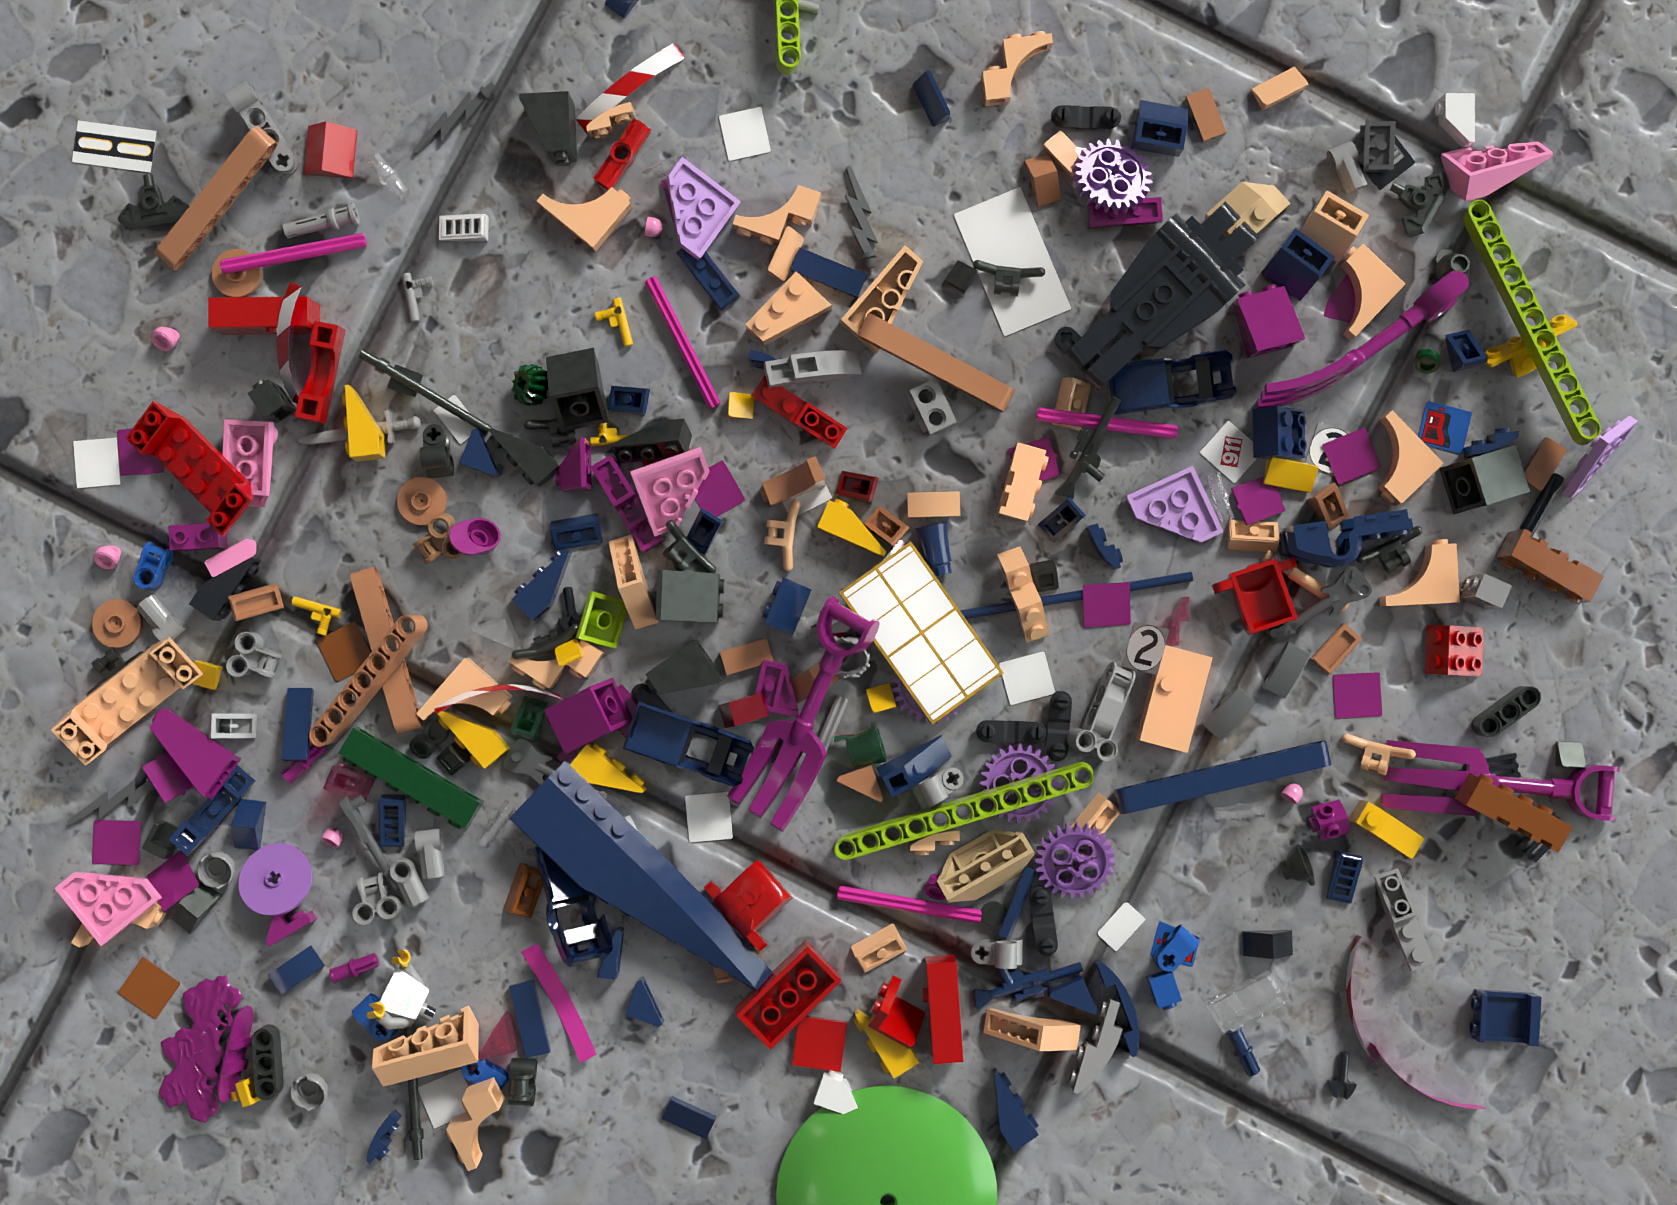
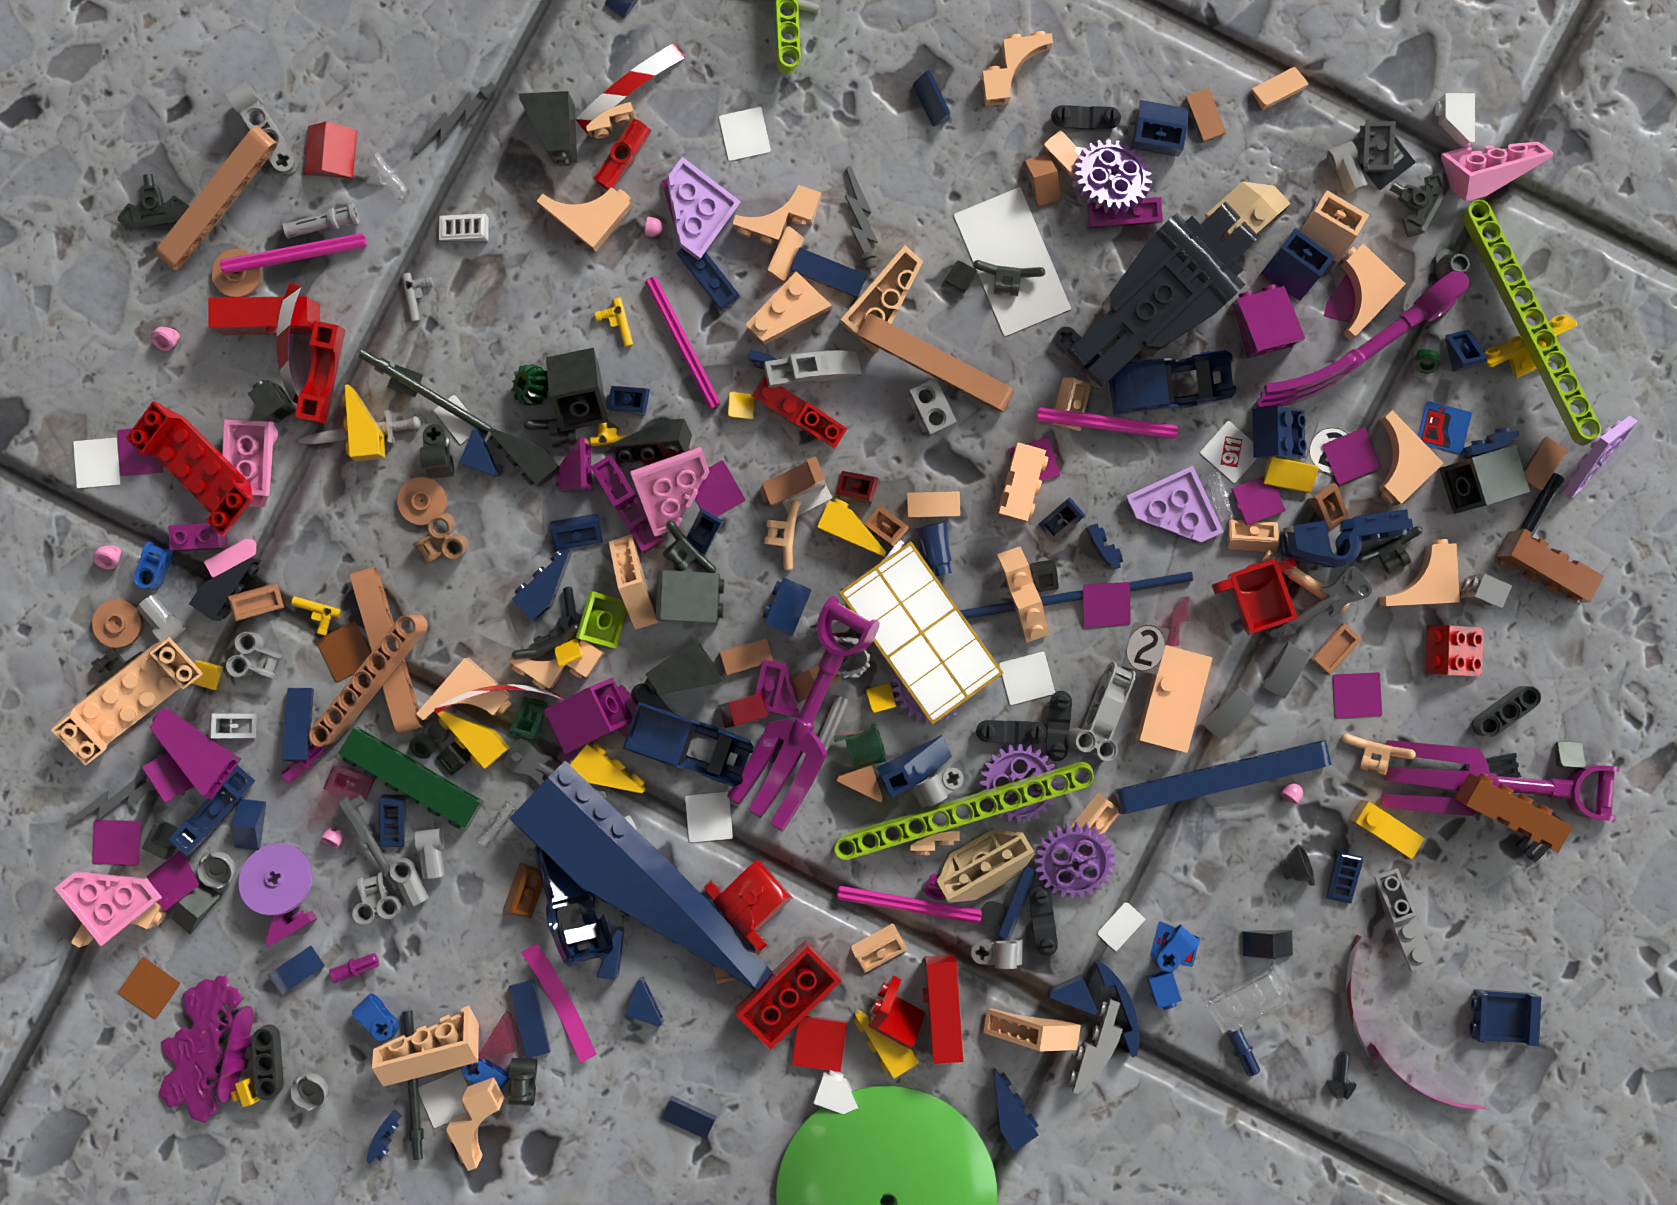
(114, 146): sticker -> none
(402, 997): torso -> none
(475, 536): magenta cap -> none
(1030, 984): dark blue piece -> none
(1089, 446): pearl dark grey piece -> none
(1329, 820): magenta brick -> none

